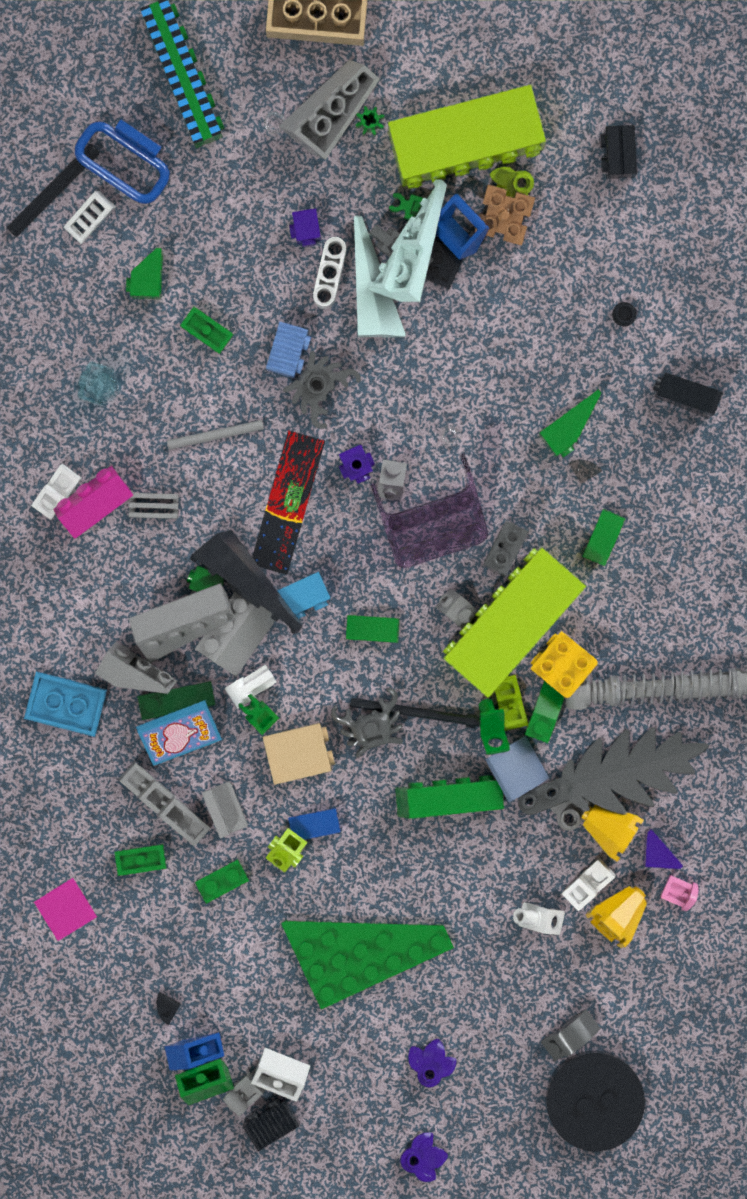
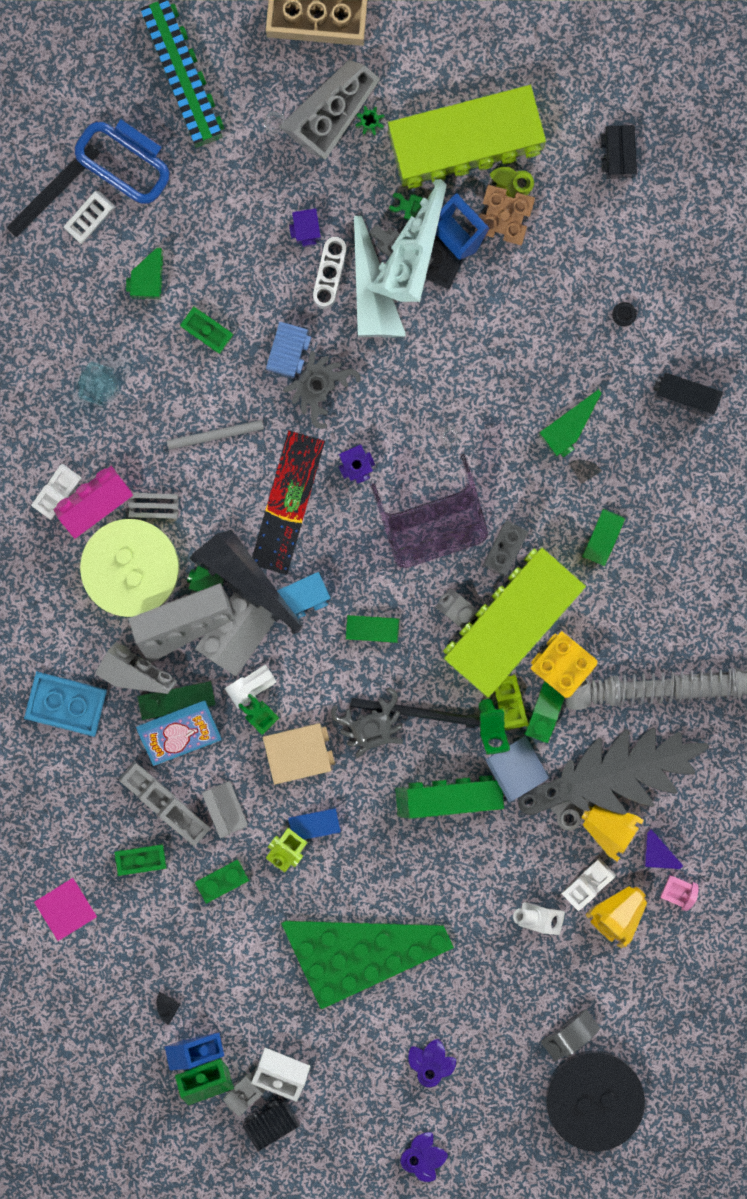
(129, 567): none -> yellowish green brick
(392, 480): light grey bracket -> none

